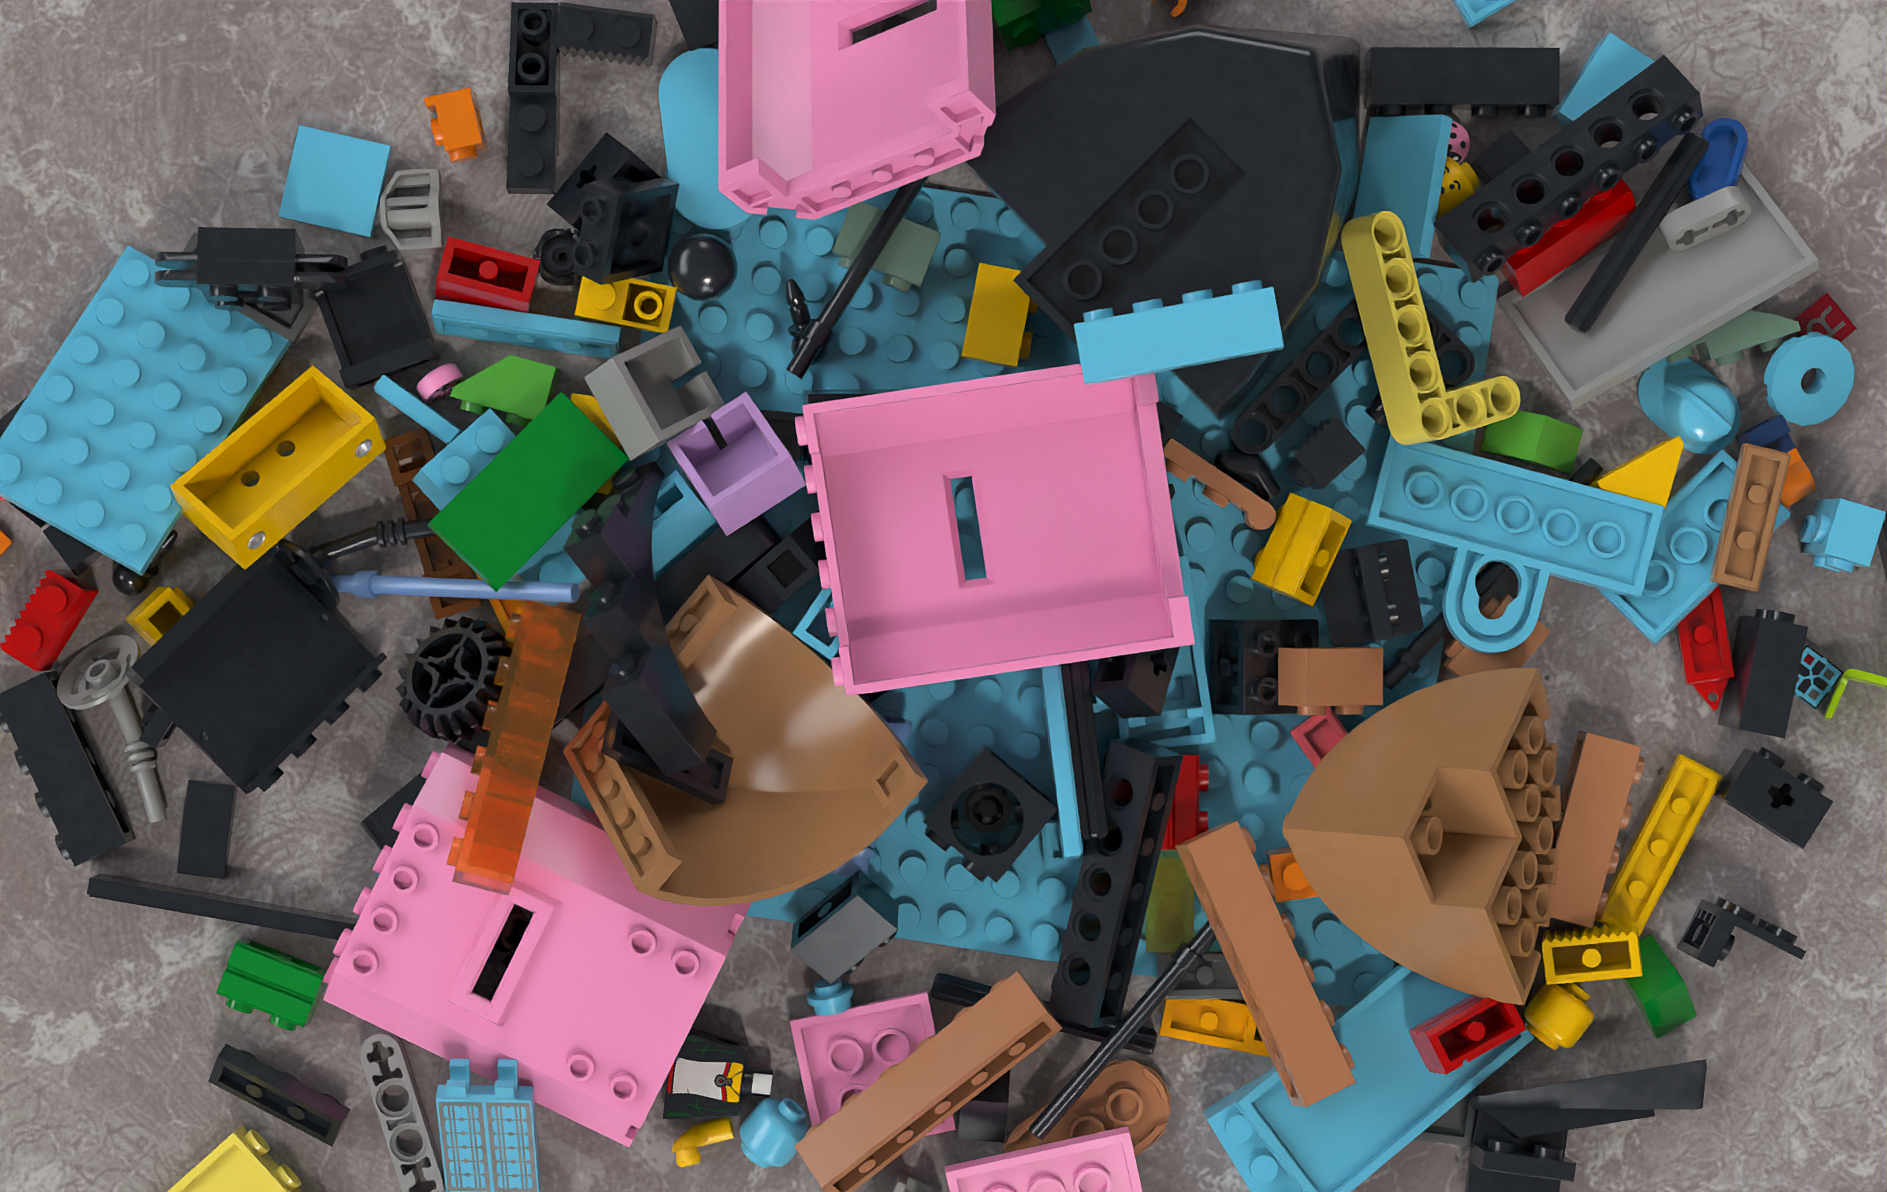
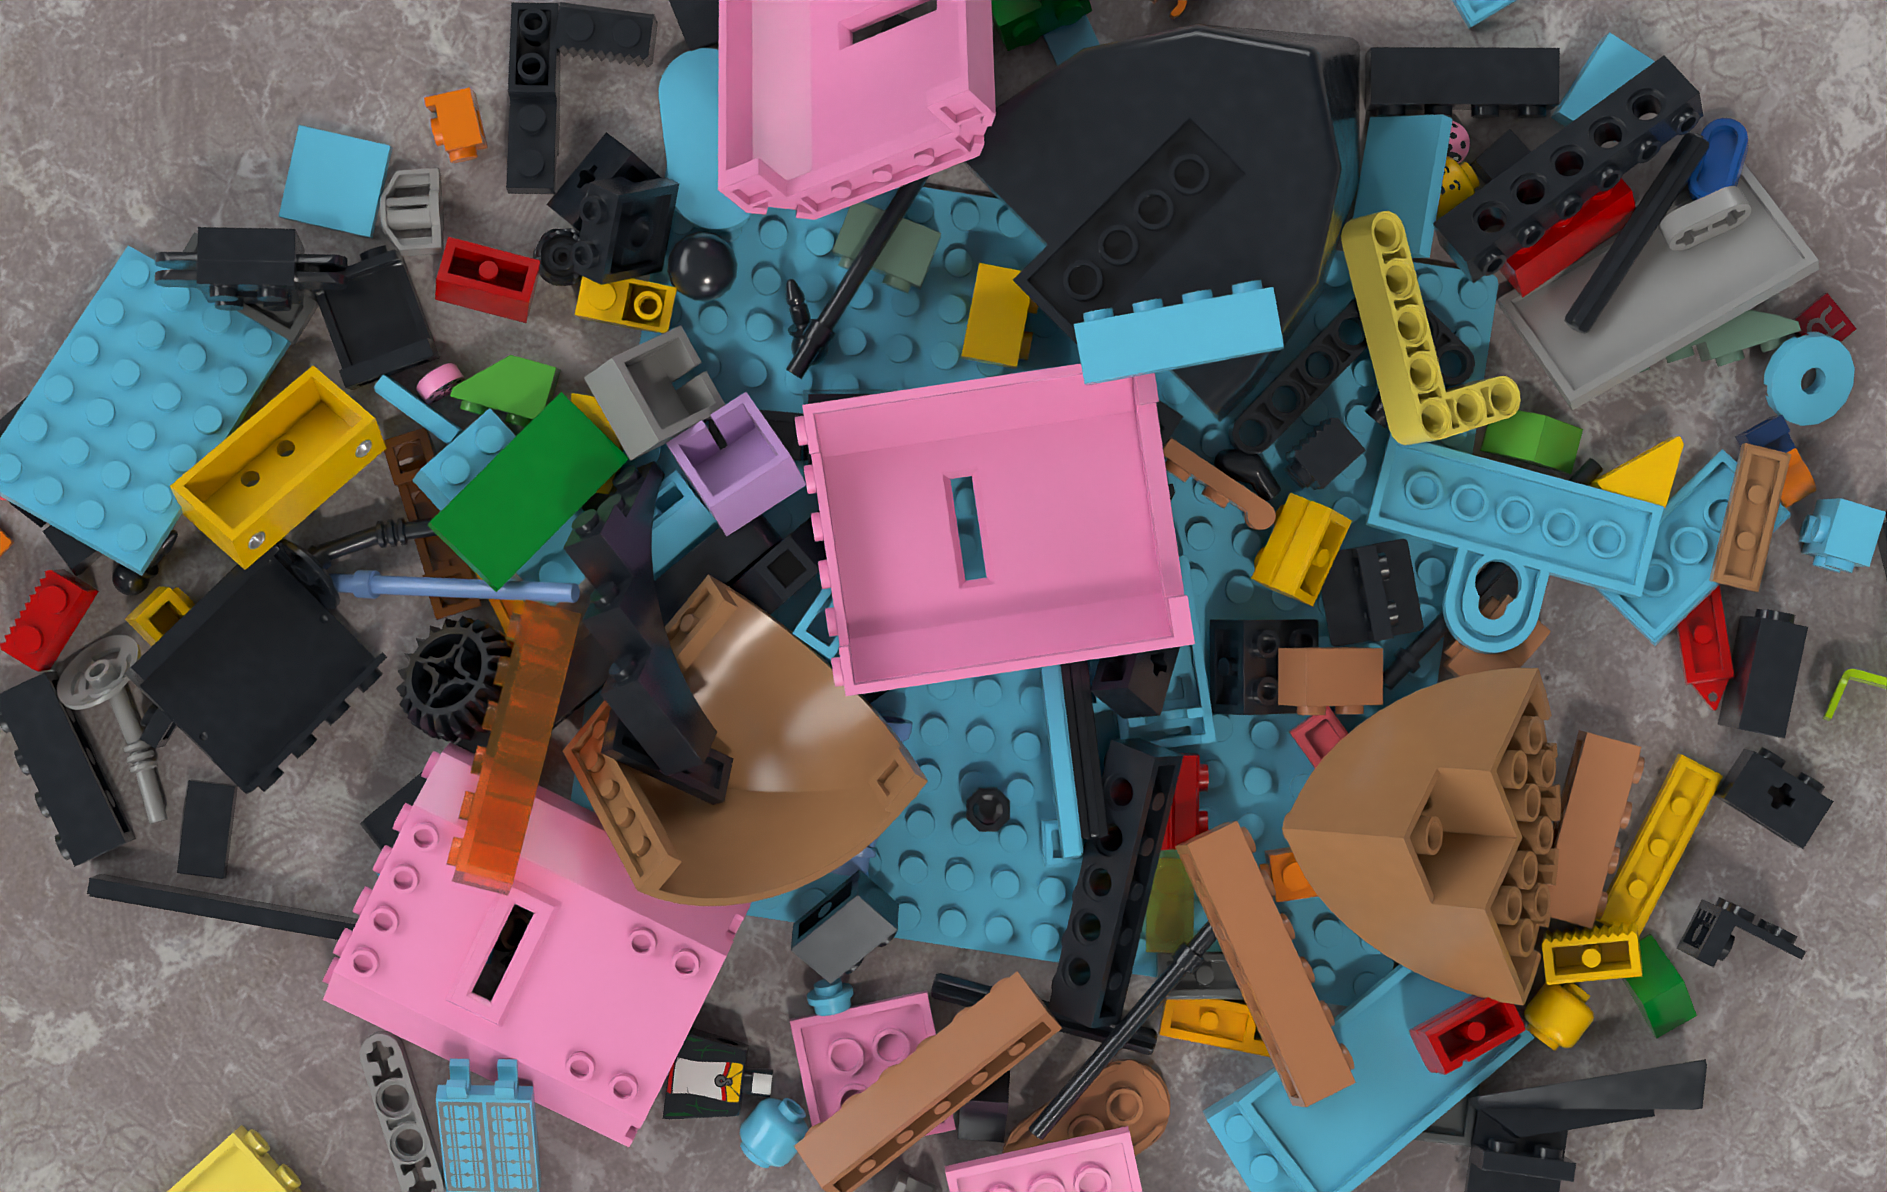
(272, 983): green brick -> none
(279, 1094): black plate -> none
(526, 329): medium azure tile -> none
(701, 1135): yellow arm -> none
(991, 858): black brick -> none
(1689, 404): medium azure piece -> none
(1815, 678): tile -> none

